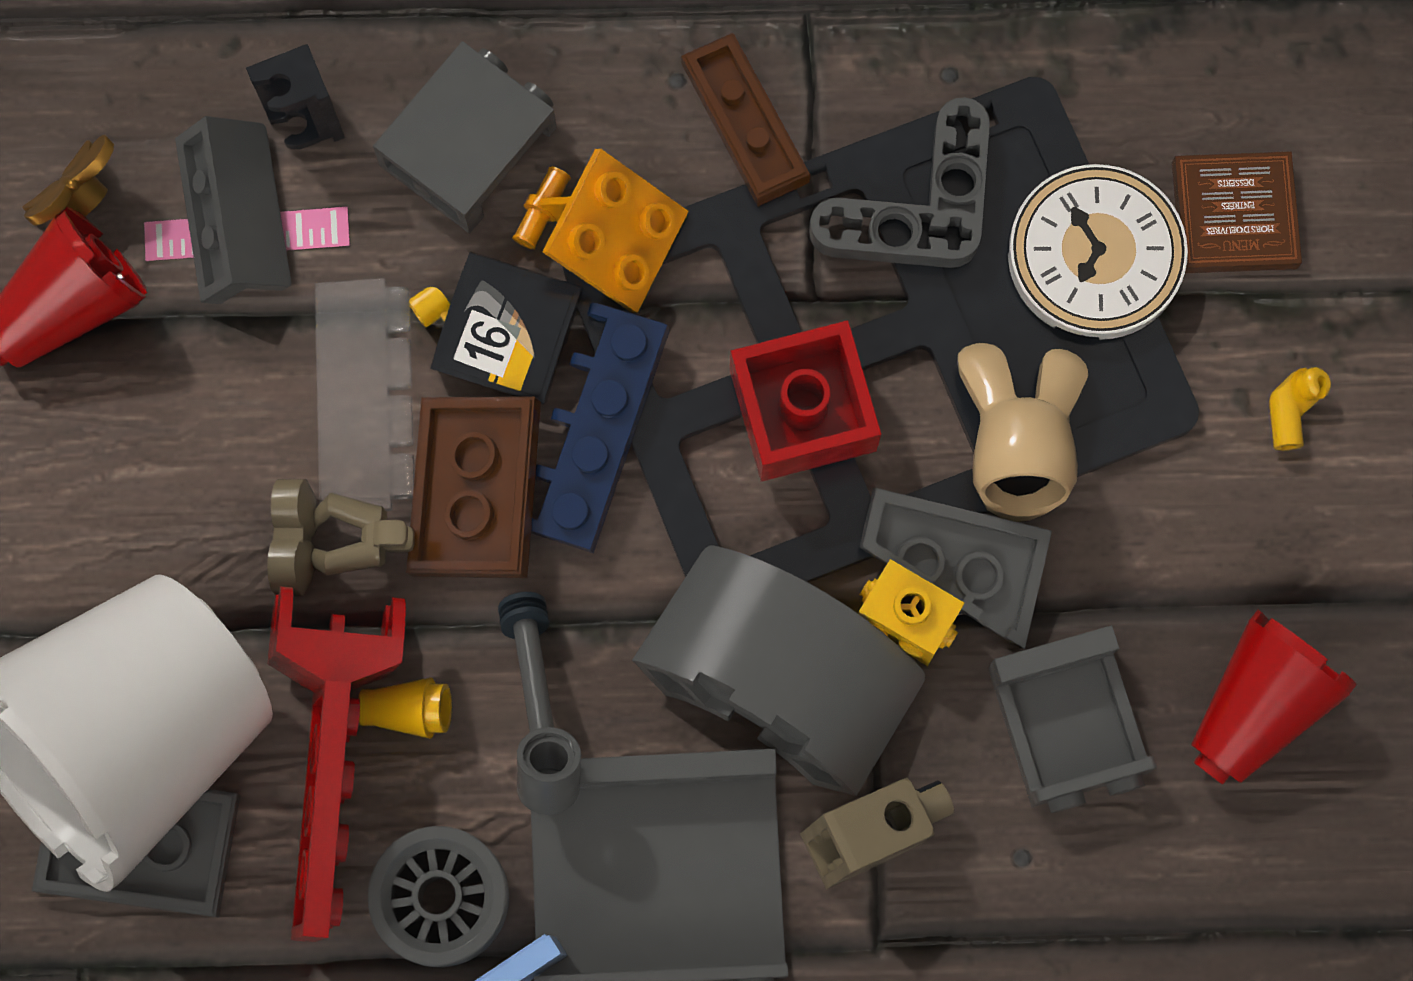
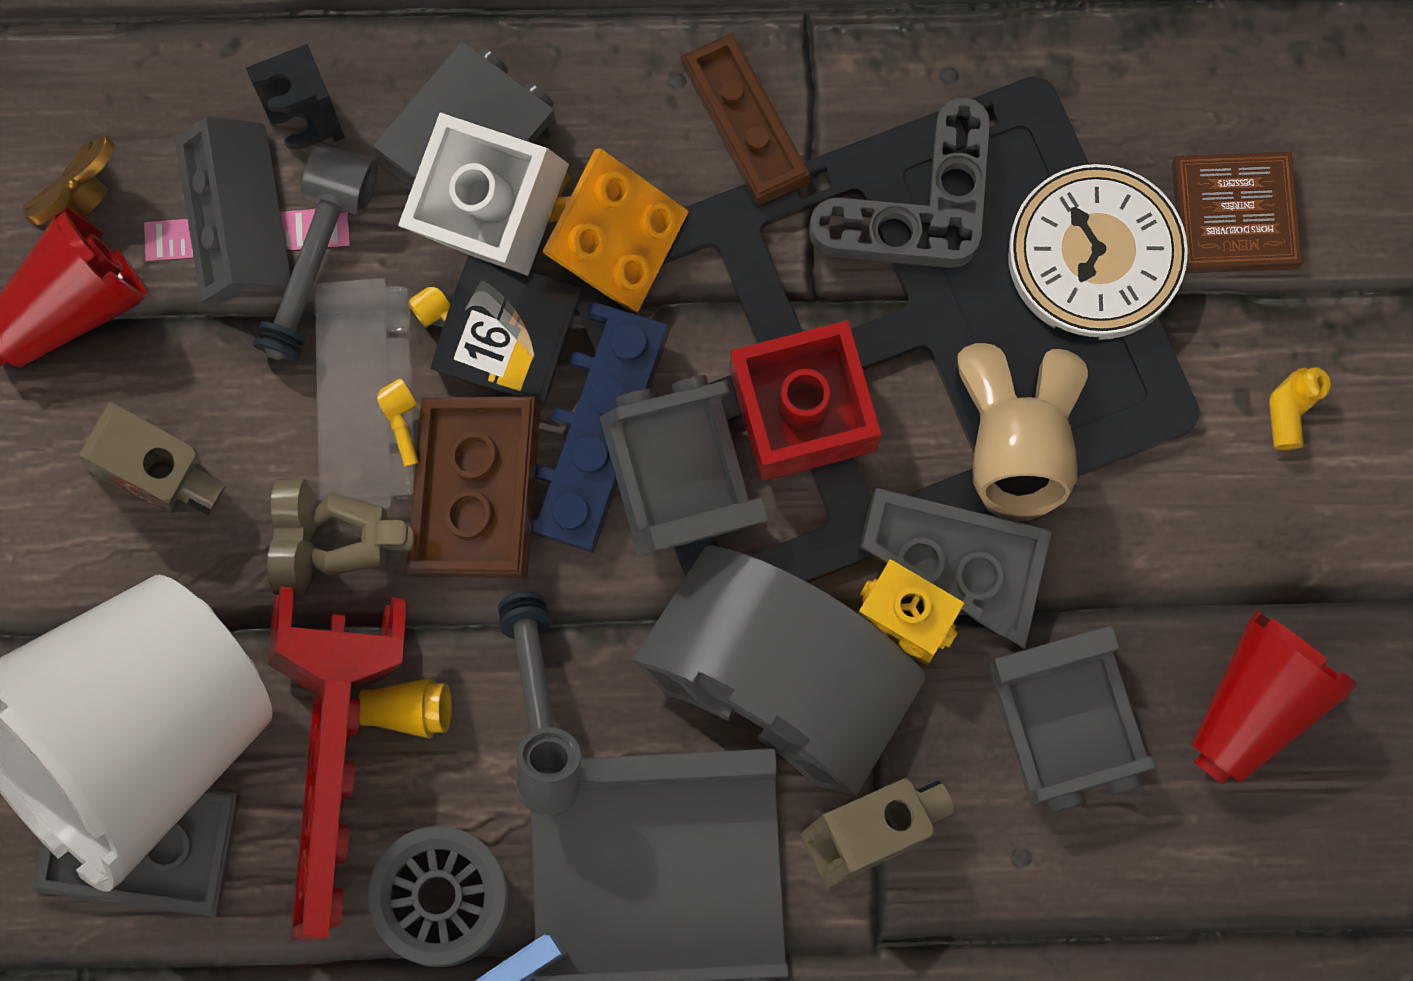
(127, 448): none -> dark tan torso
(339, 184): none -> dark grey piece
(395, 401): none -> yellow hand
(484, 193): none -> white slope
(678, 466): none -> dark grey panel

